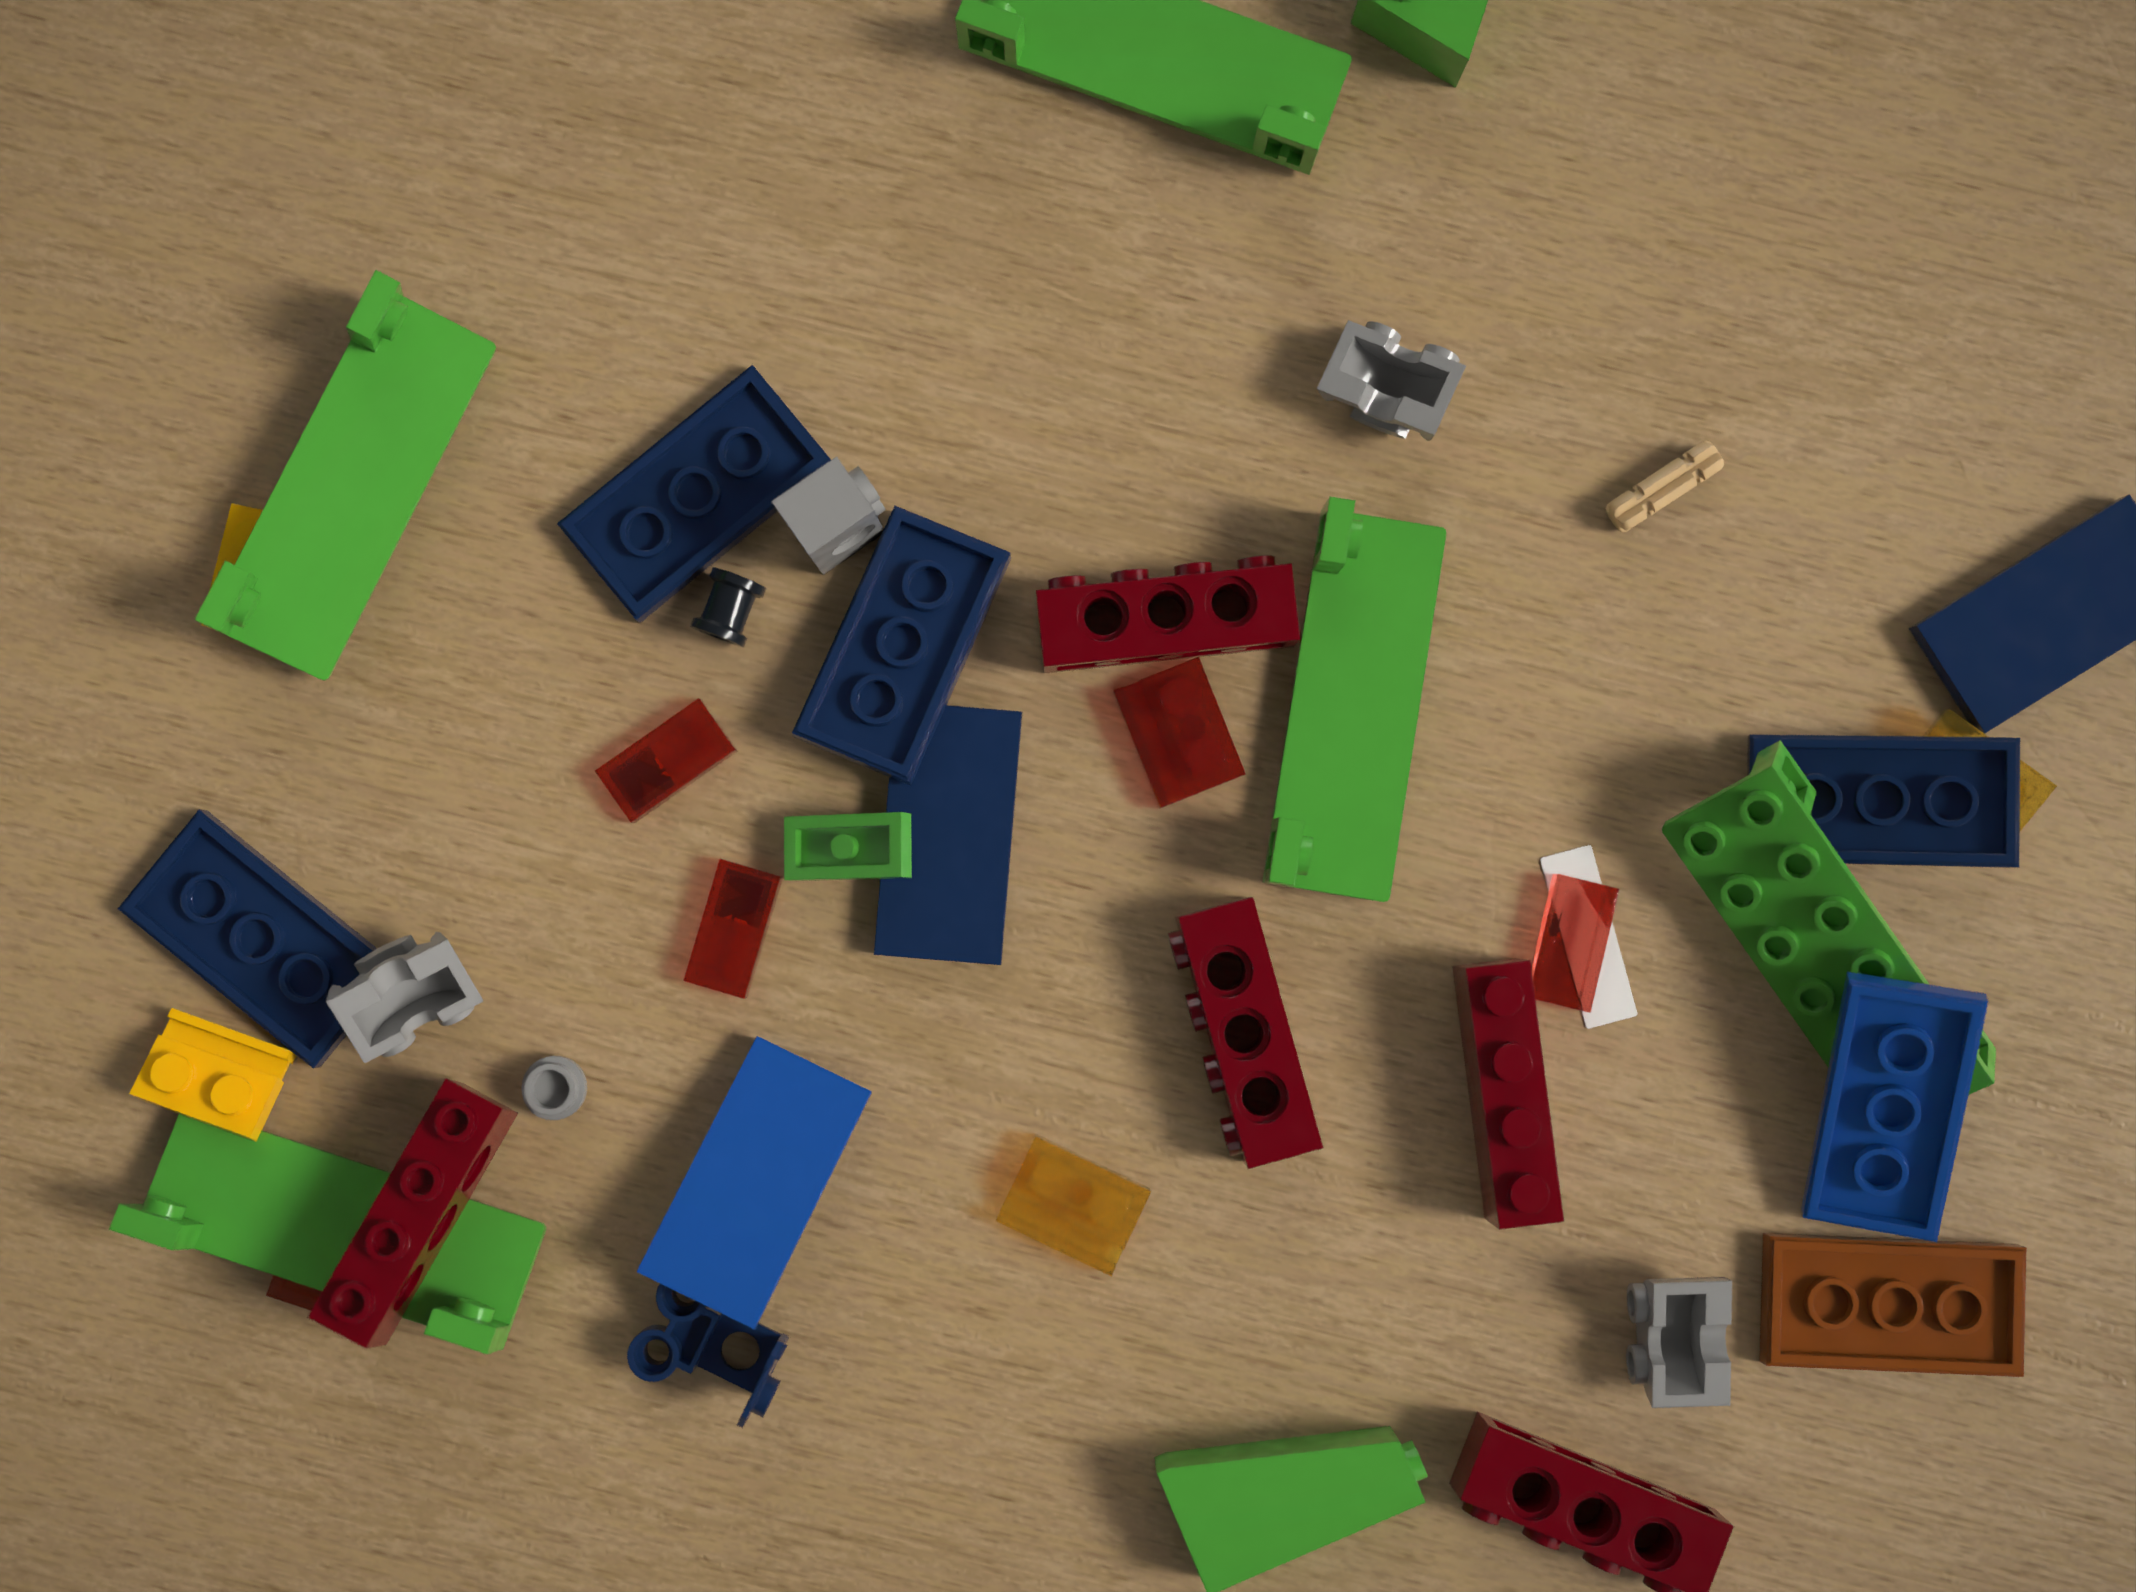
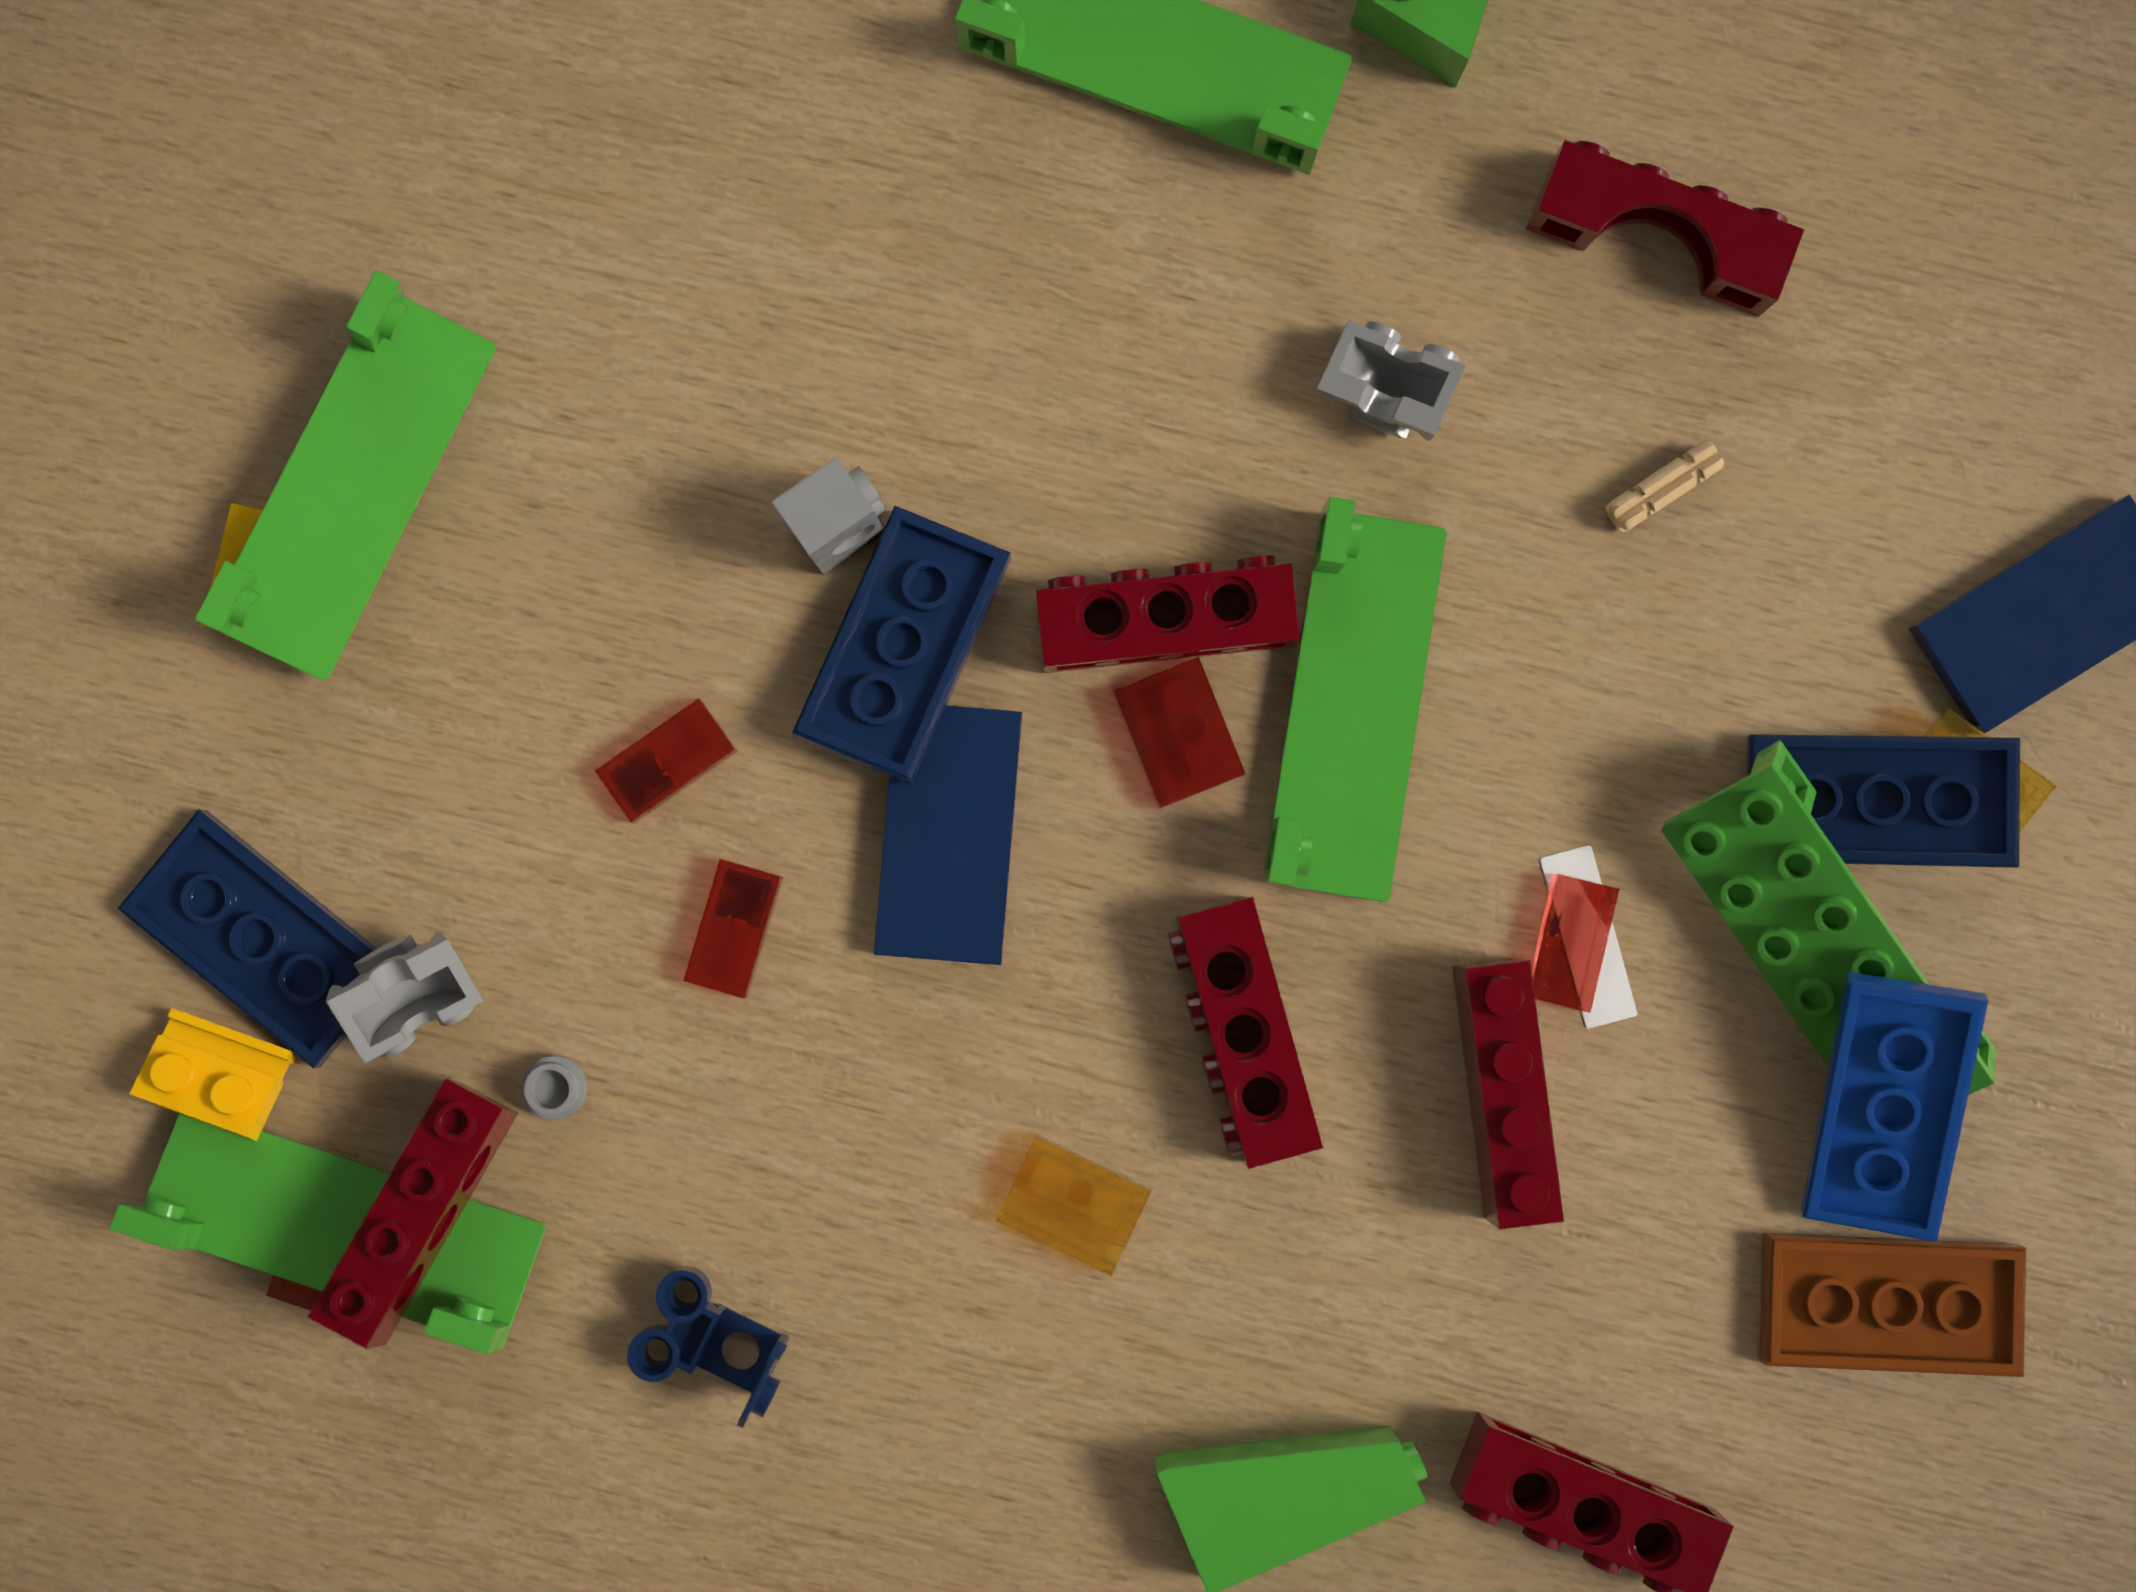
(693, 494): dark blue tile -> none
(728, 607): black bush -> none
(754, 1182): blue tile -> none
(848, 846): bright green plate -> none
(1681, 1340): light grey cylinder -> none
(1737, 249): none -> dark red arch

